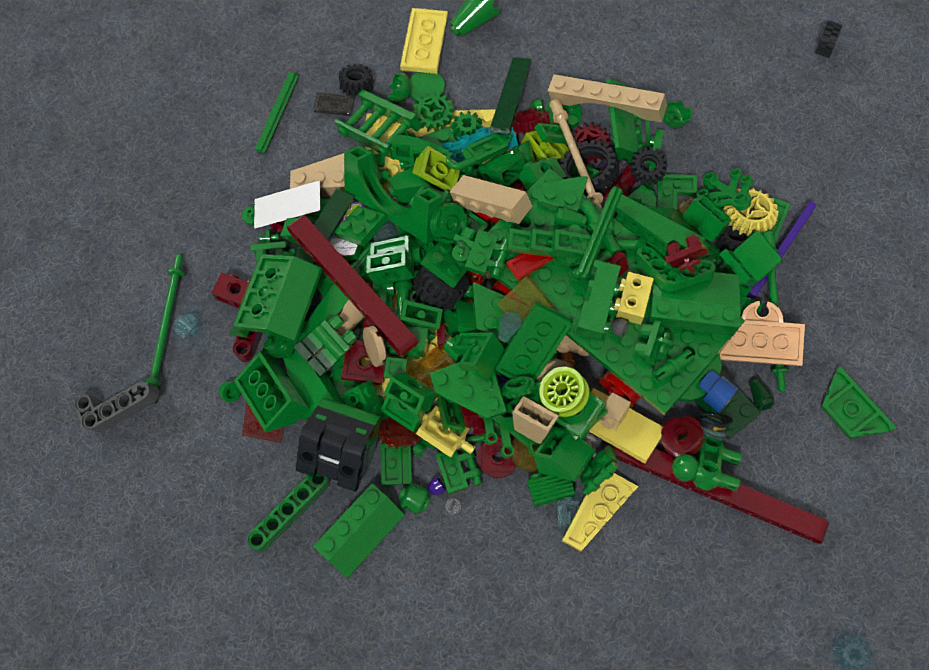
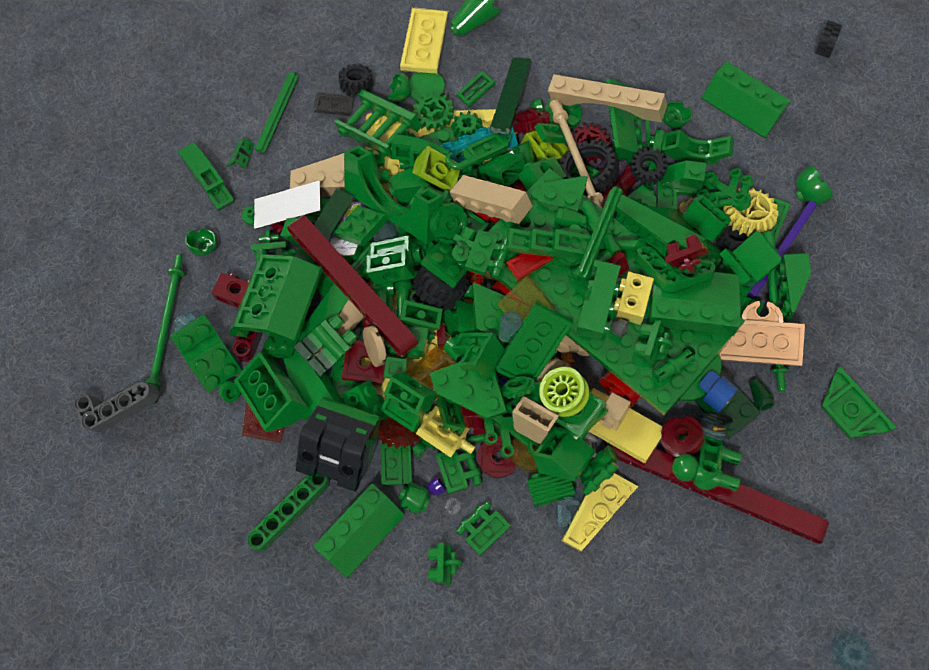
(201, 242): none -> green hair
(205, 353): none -> green bracket
(206, 176): none -> green slope
(241, 156): none -> green piece
(446, 564): none -> green hips
(482, 92): none -> green tile
(487, 533): none -> green plate
(683, 148): none -> green arch
(685, 175): none -> green slope
(746, 99): none -> green slope
(792, 278): none -> green slope
(812, 187): none -> green cylinder

